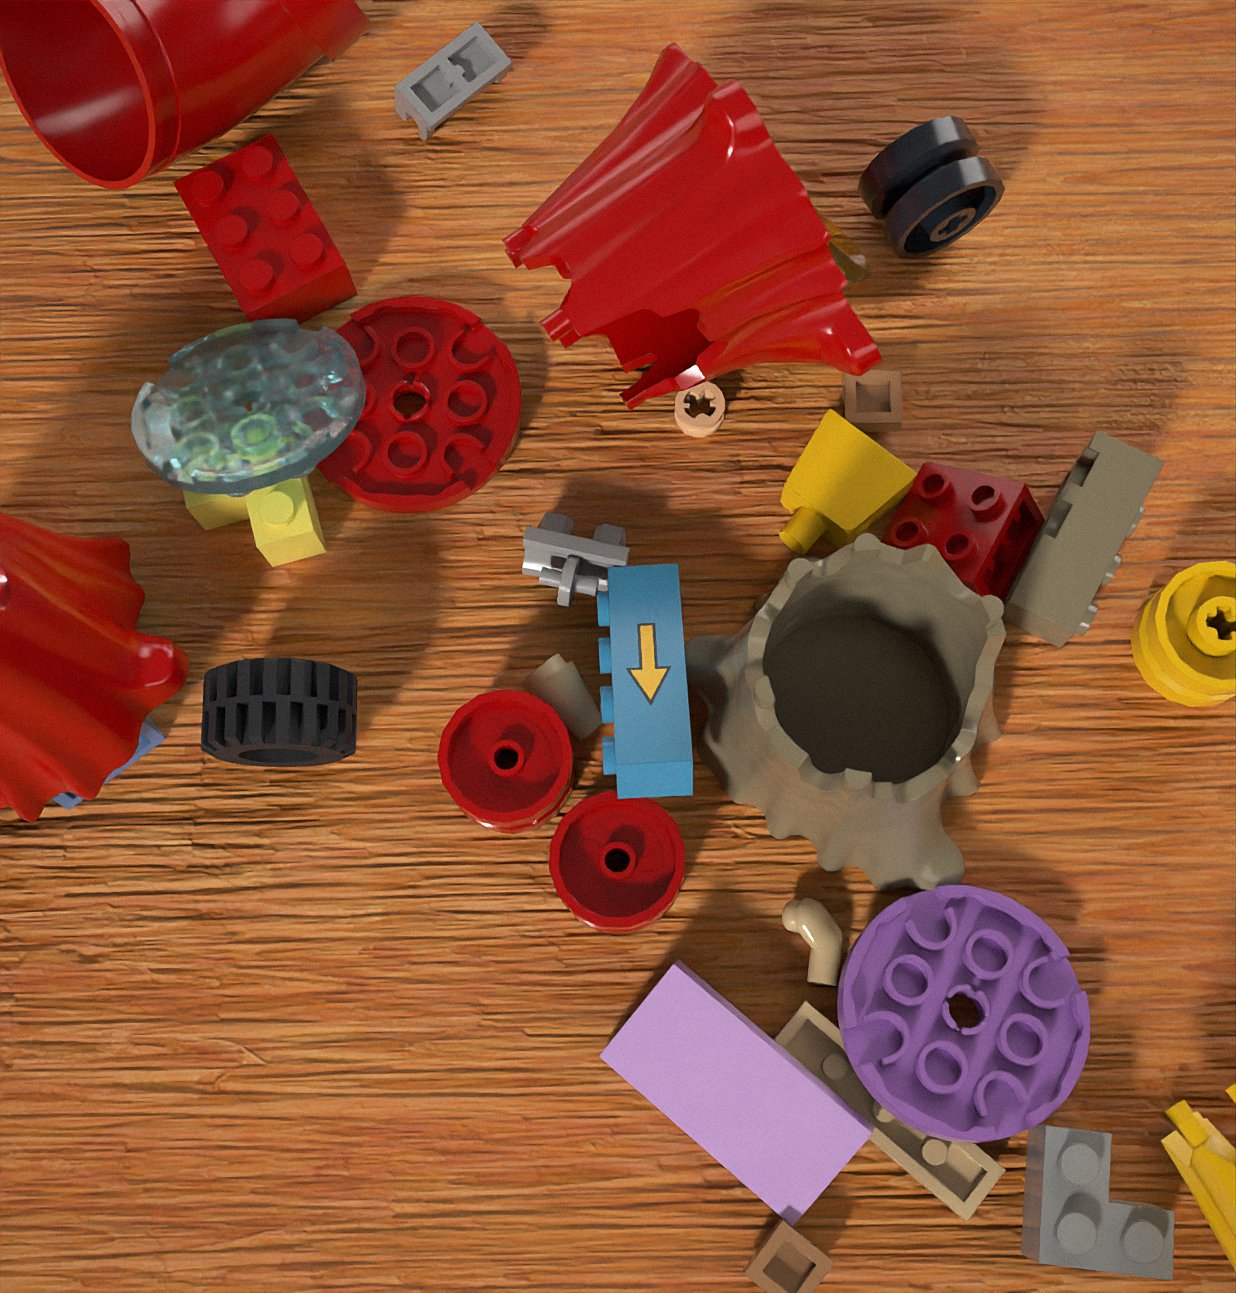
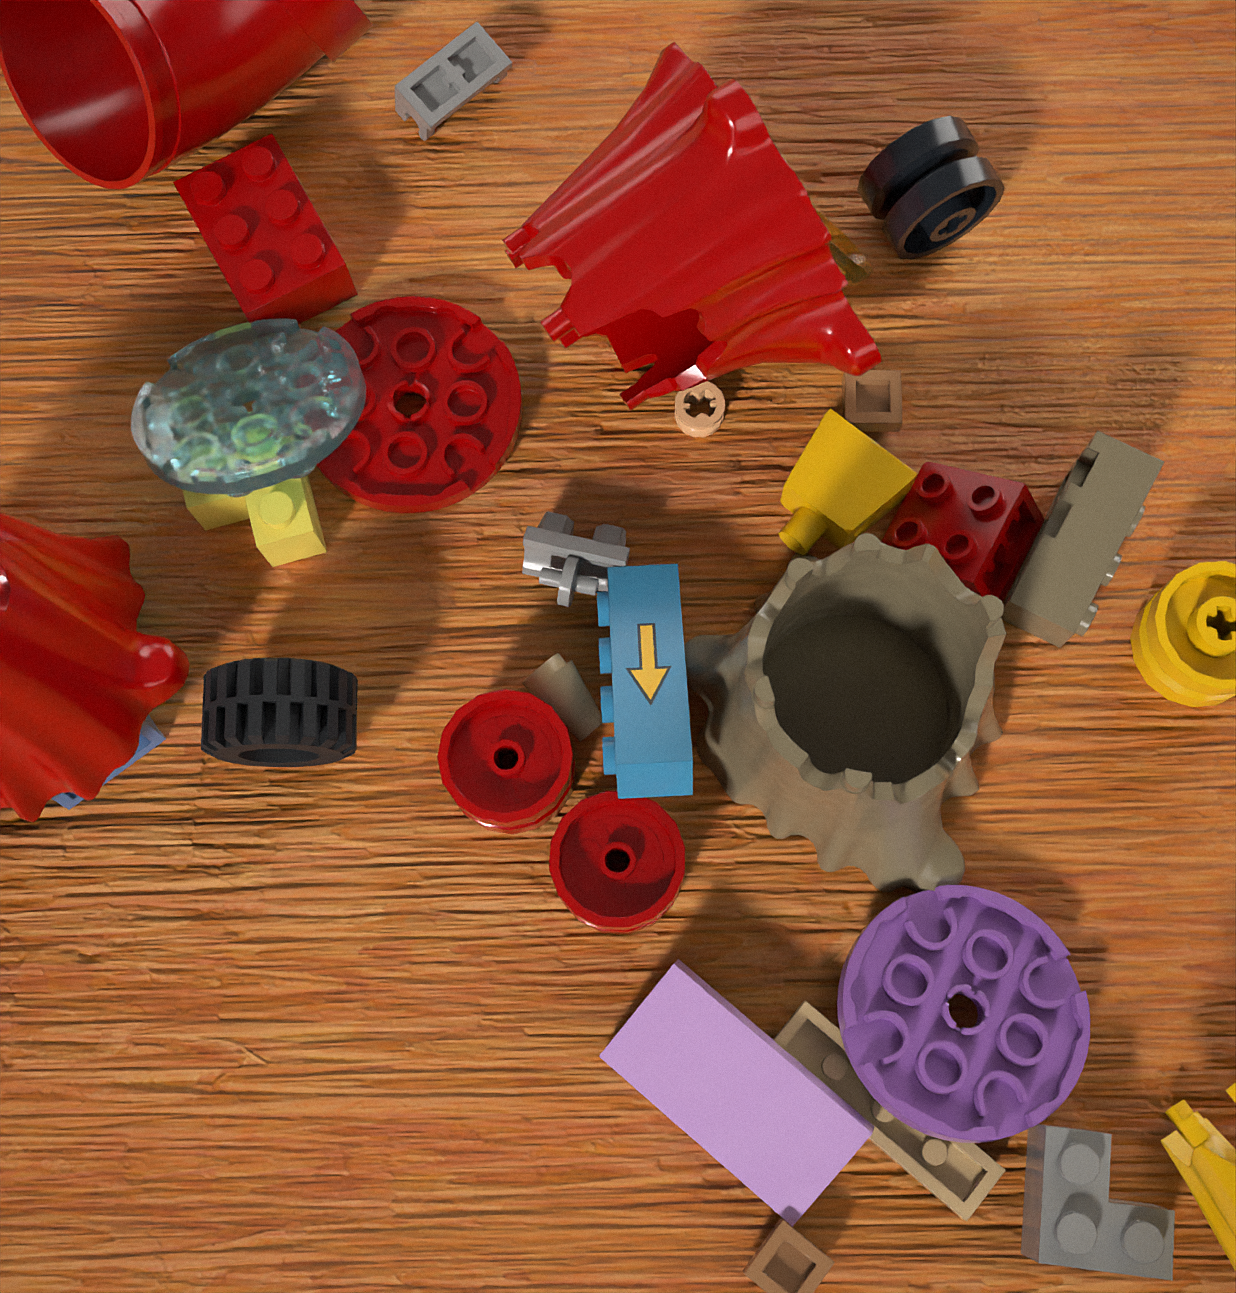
(822, 935): tan arm -> none

